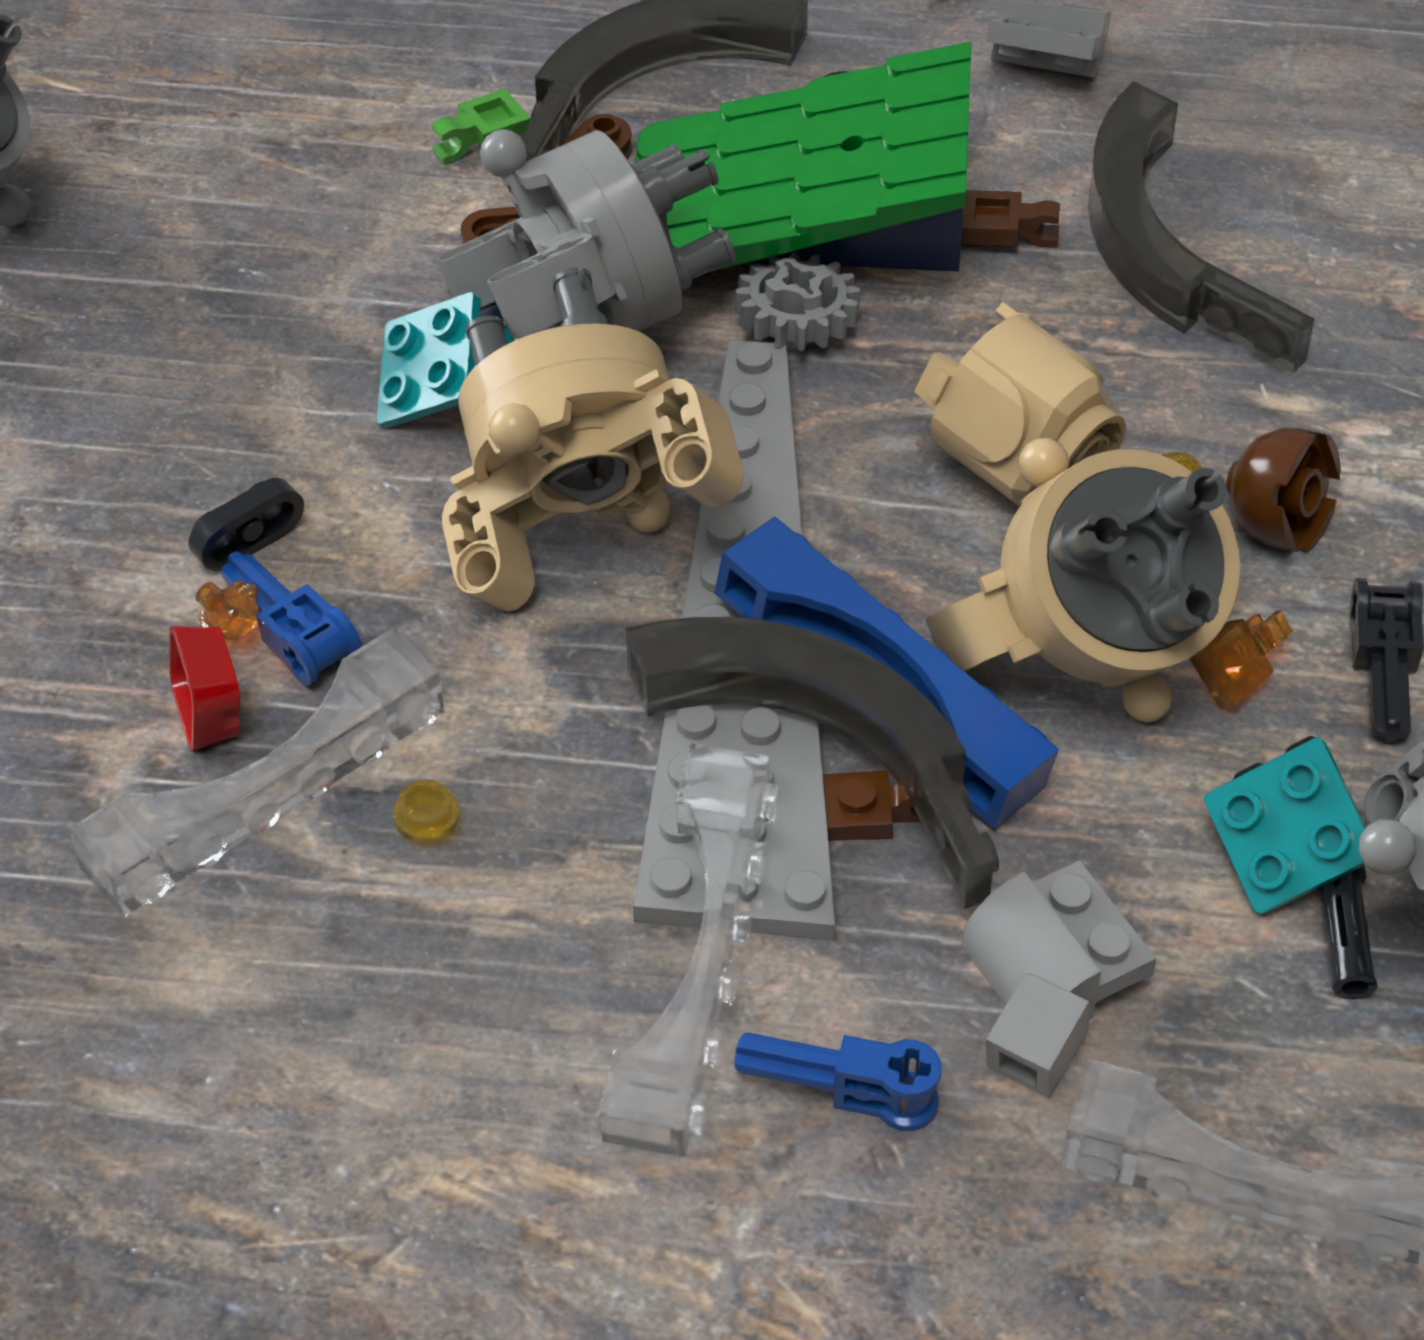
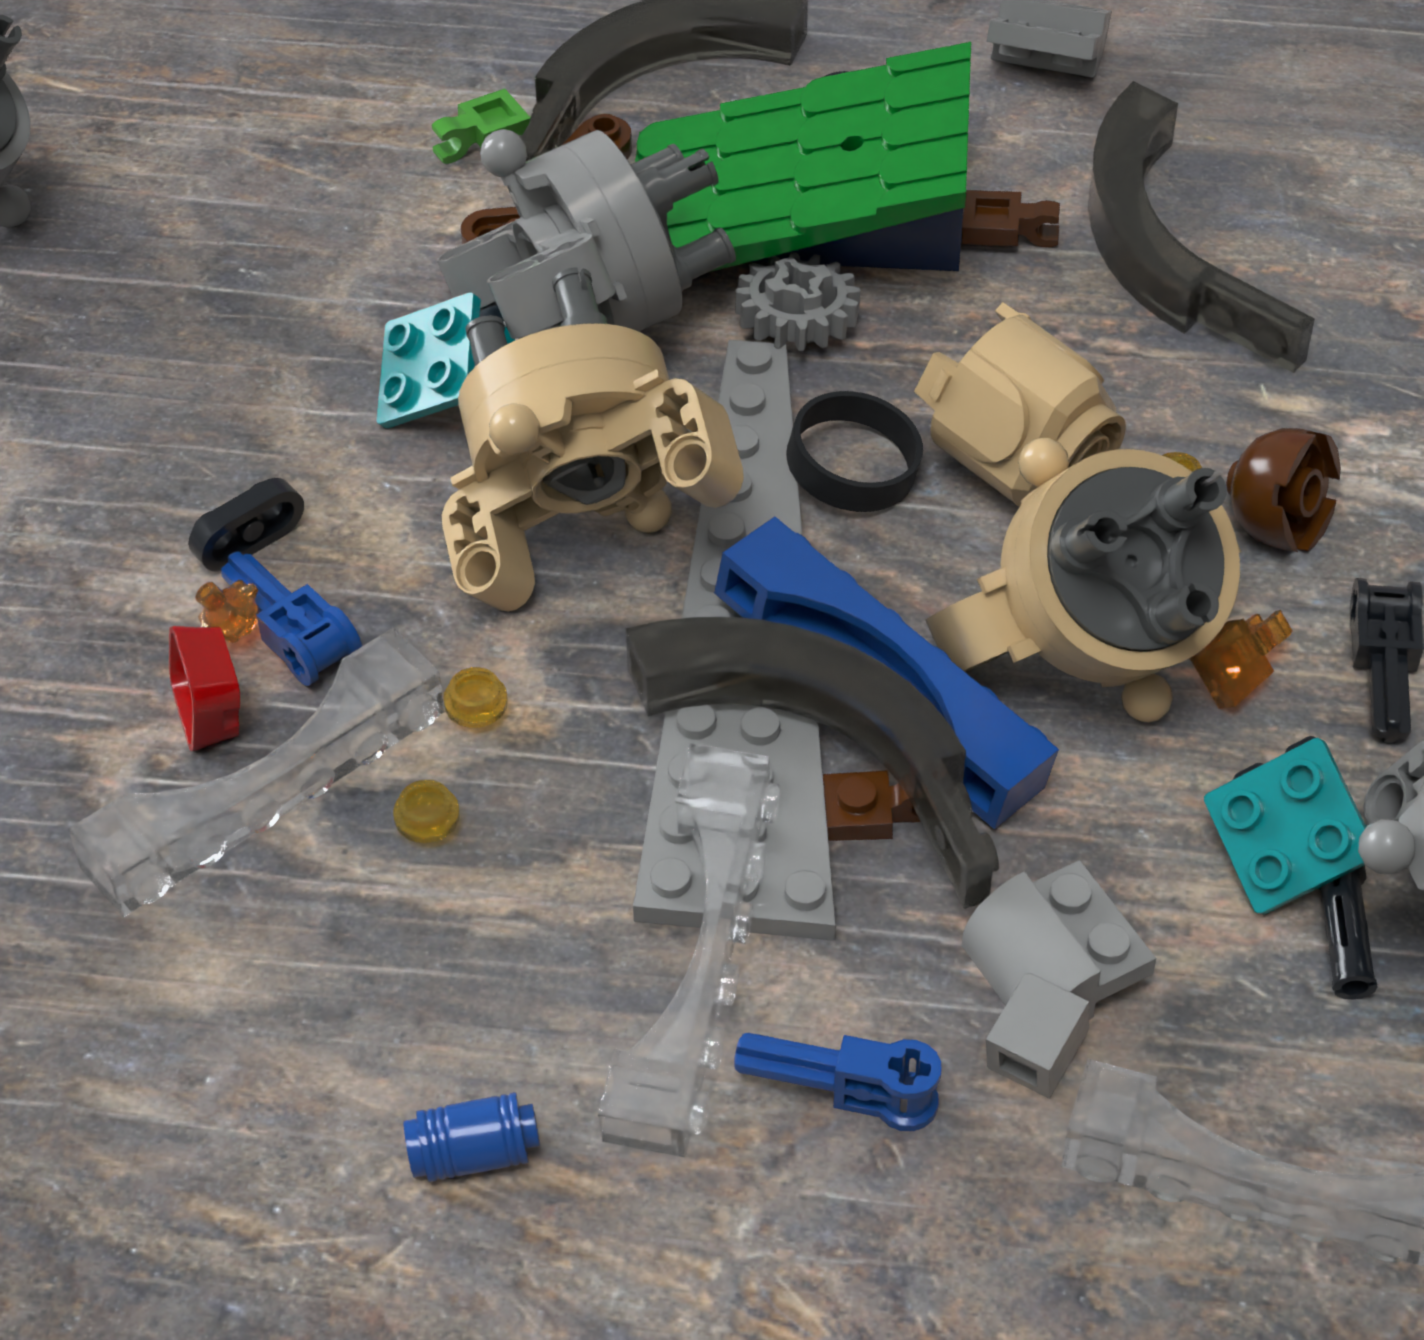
(470, 1137): none -> blue head
(475, 698): none -> clear yellow plate
(868, 411): none -> black tyre

